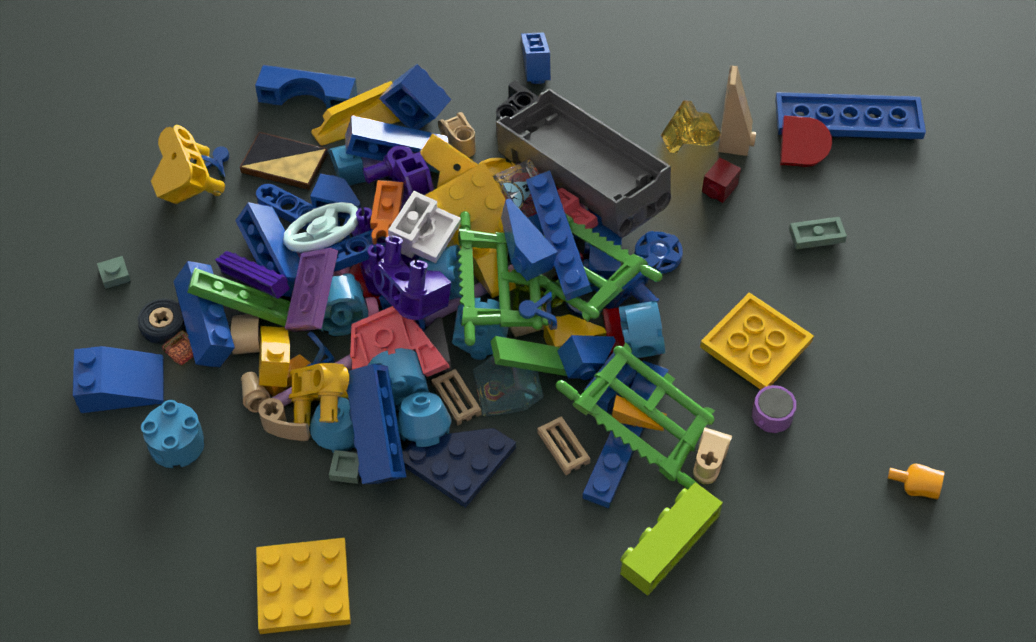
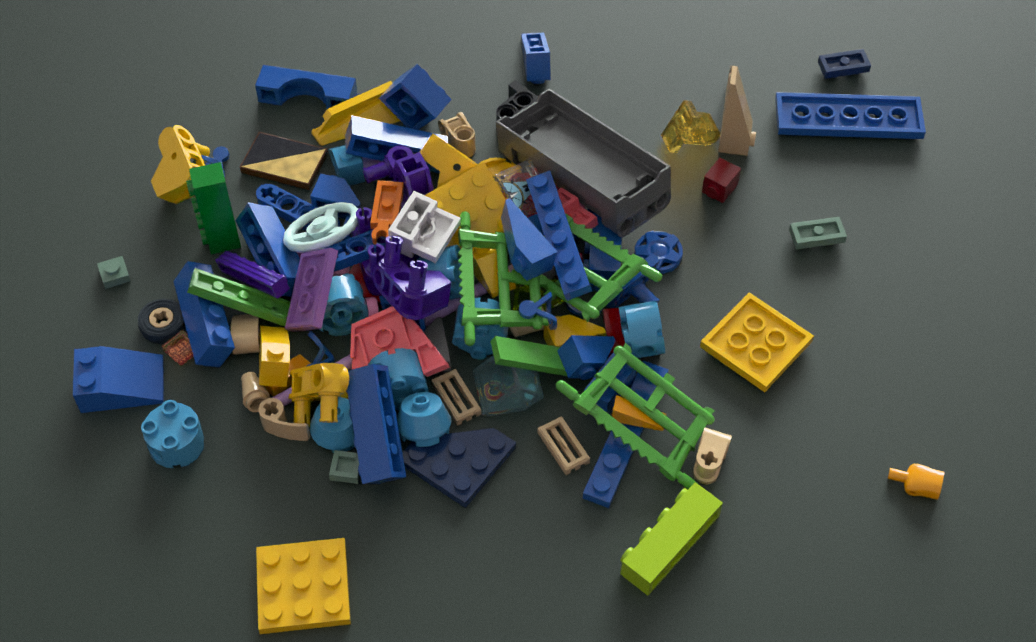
(215, 208): none -> green brick
(774, 409): piece -> none
(804, 141): red tile -> none
(844, 63): none -> dark blue plate

